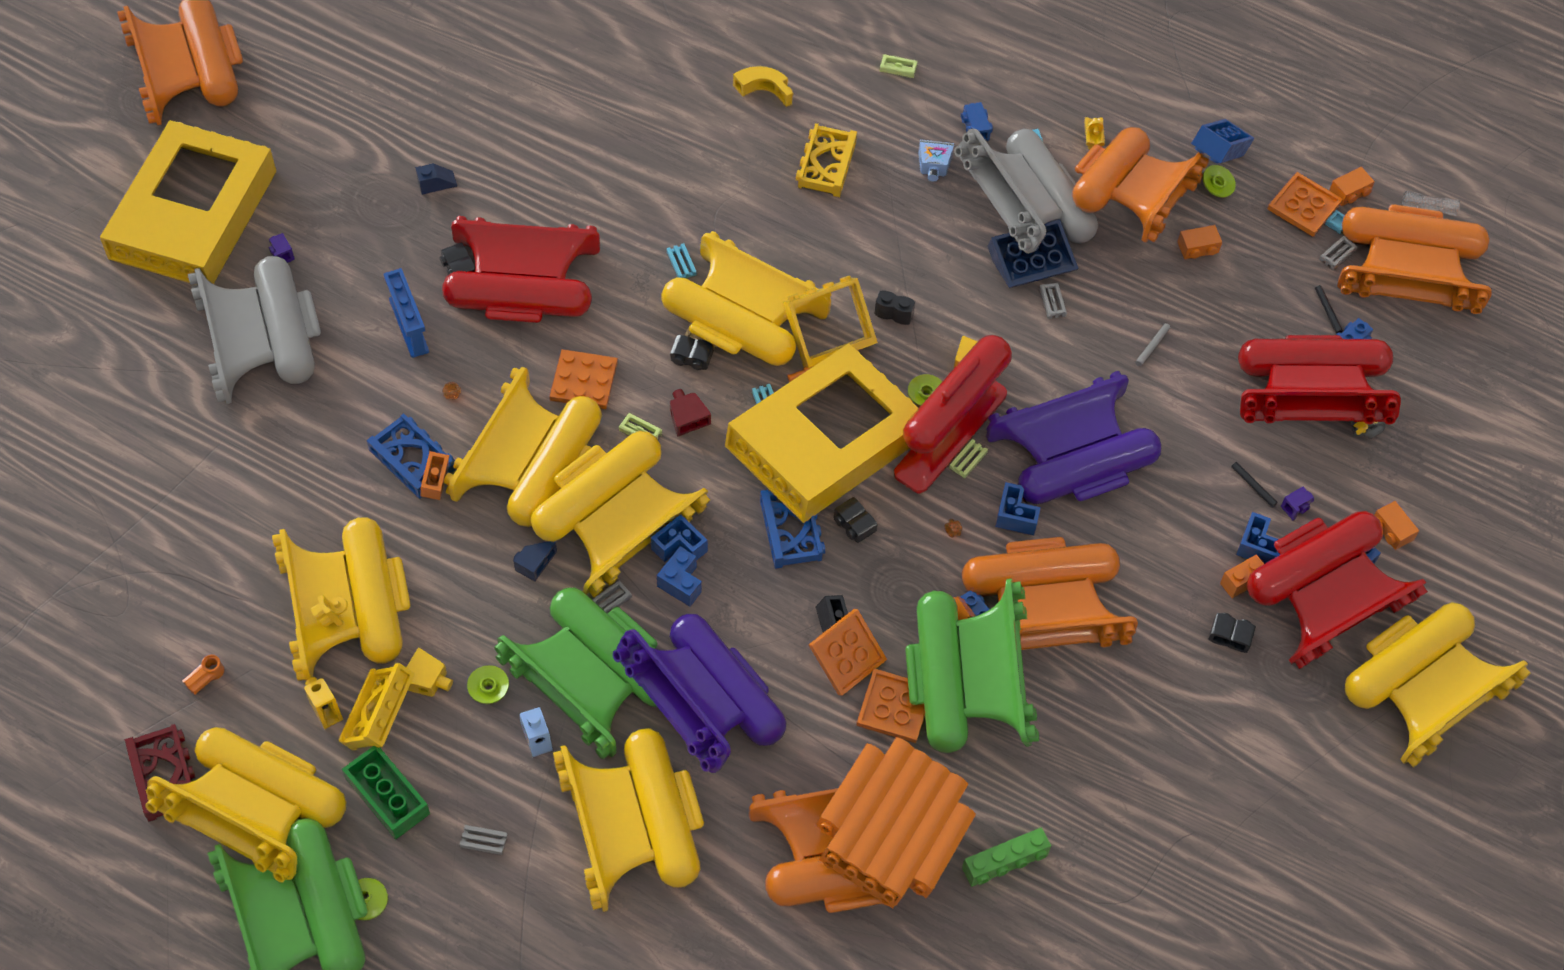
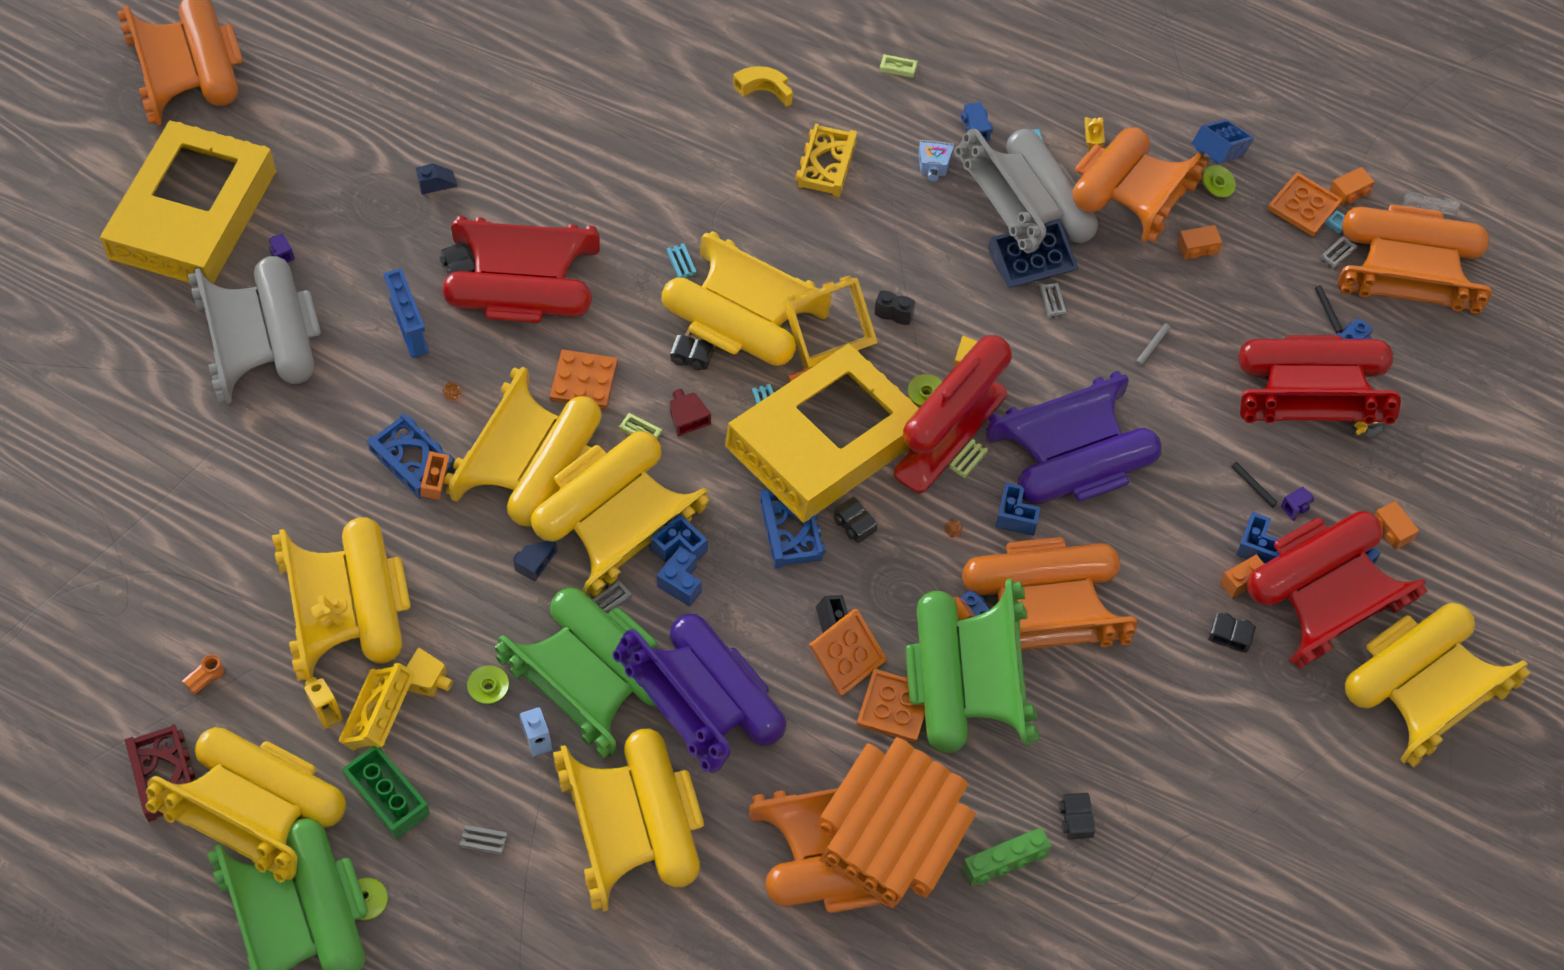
(1077, 816): none -> black brick

